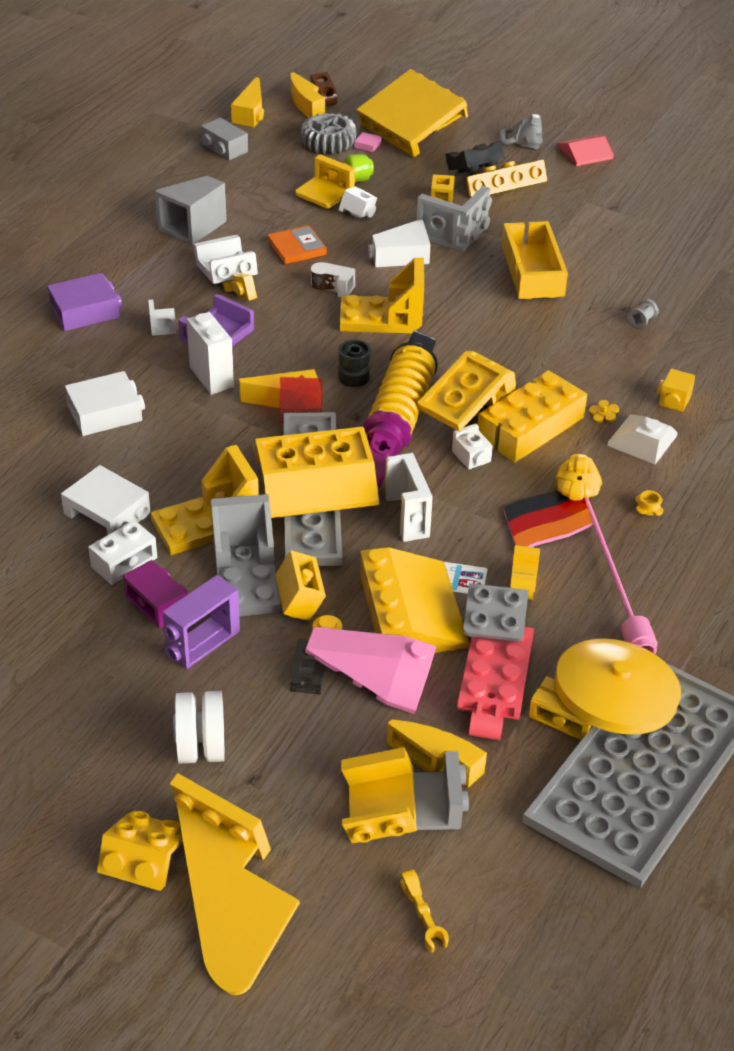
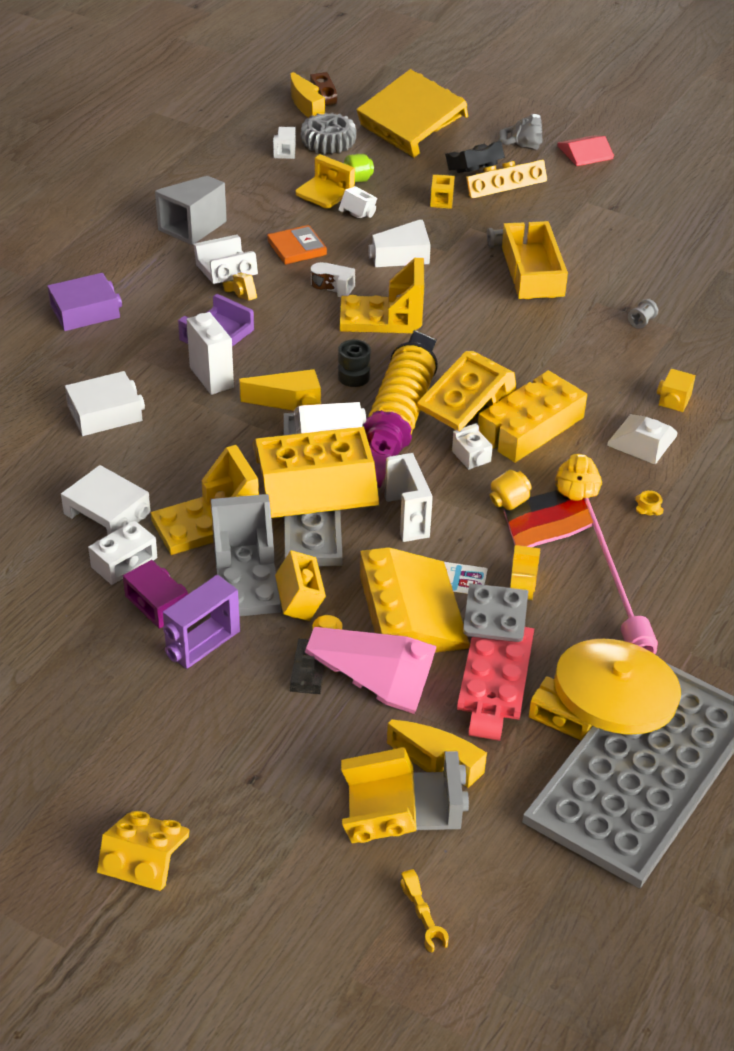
(161, 320): white panel -> none
(198, 727): white wheel -> none
(224, 138): light grey piece -> none
(234, 909): yellow piece -> none
(247, 107): yellow slope -> none
(285, 143): none -> white brick
(300, 395): clear red piece -> none
(328, 417): none -> white slope
(367, 142): bright pink tile -> none
(460, 223): light grey bracket -> none
(494, 237): none -> light grey bush
(510, 490): none -> yellow head
(604, 411): yellow plant -> none

